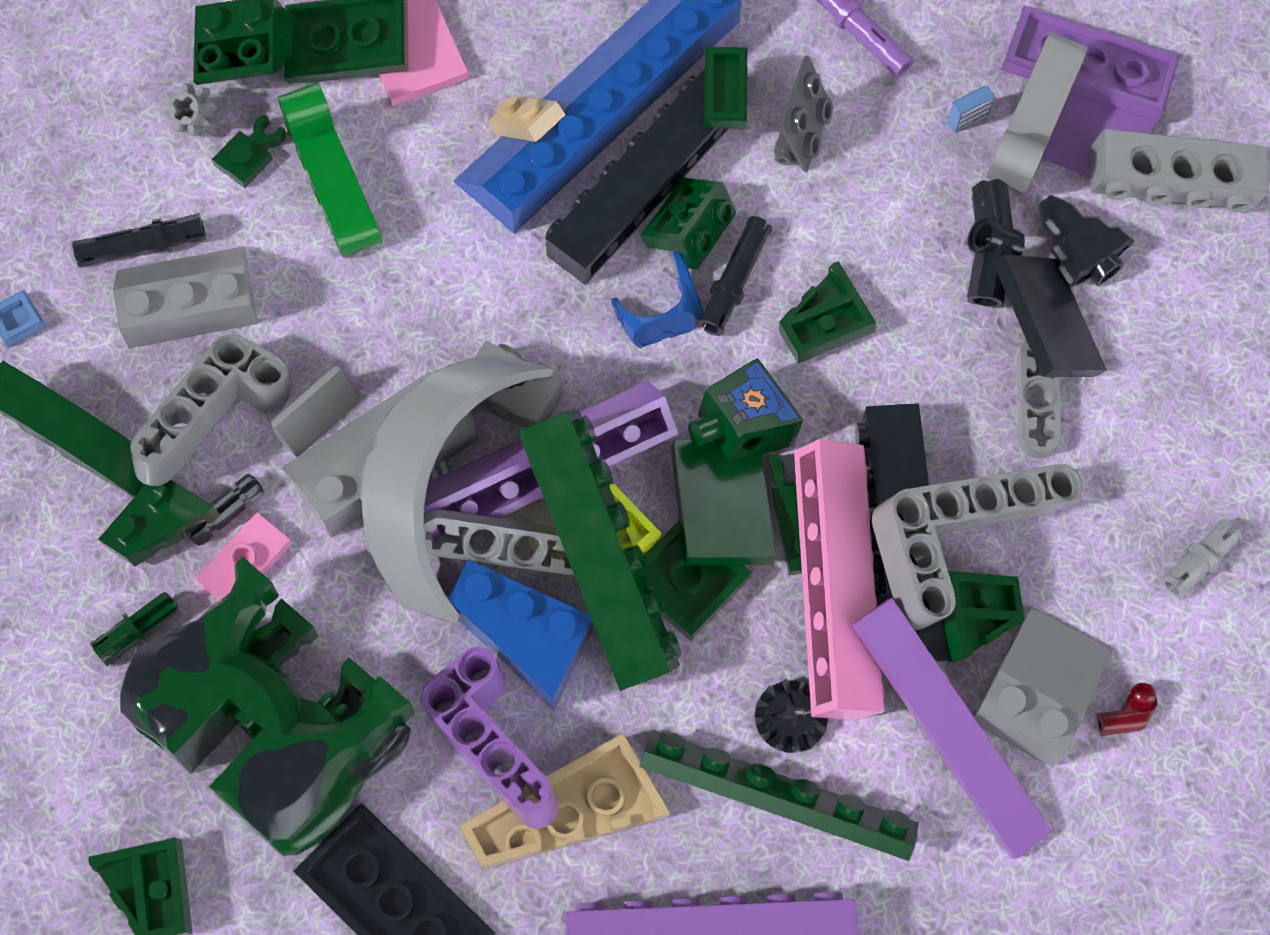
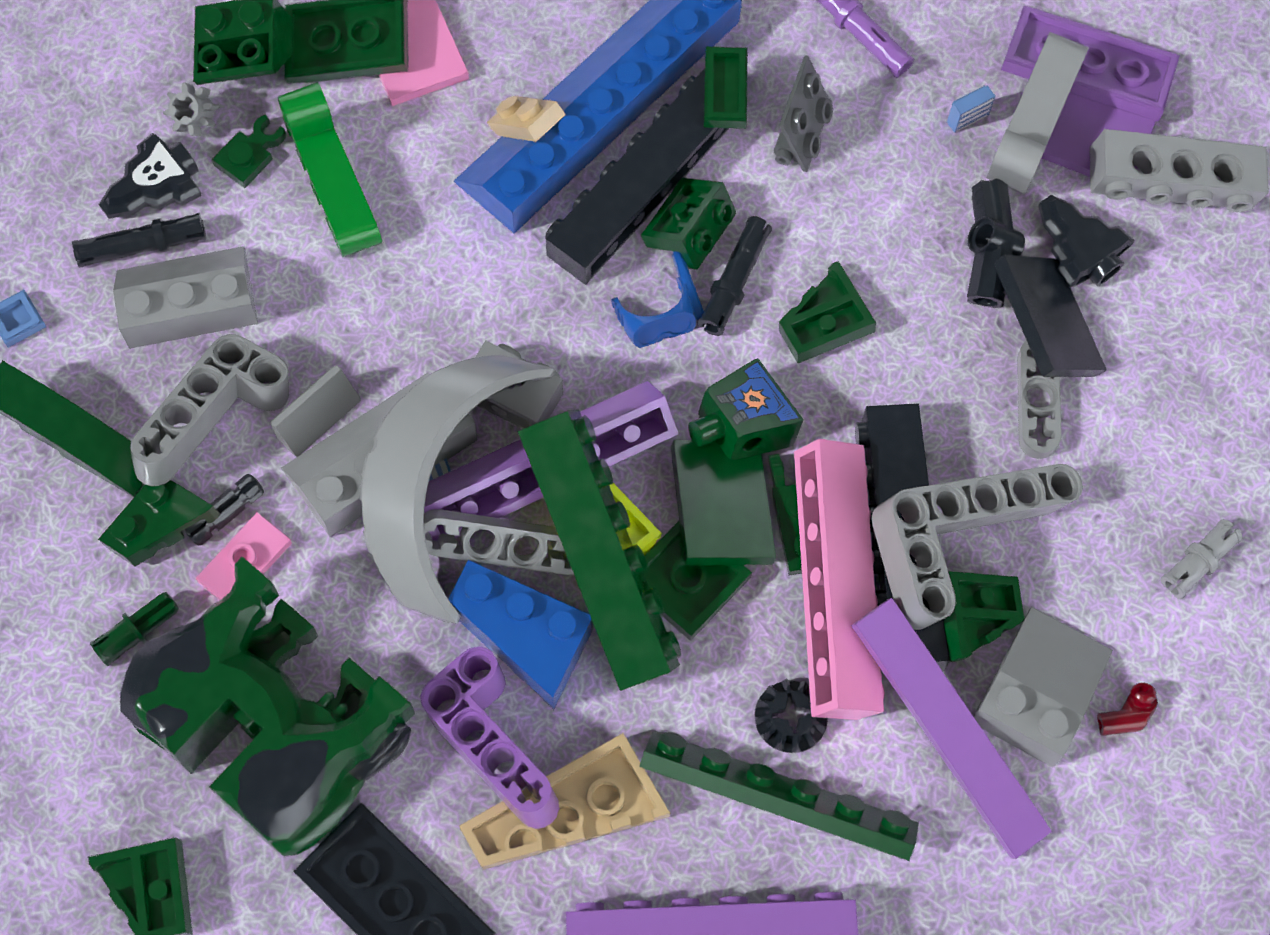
(152, 179): none -> black rock

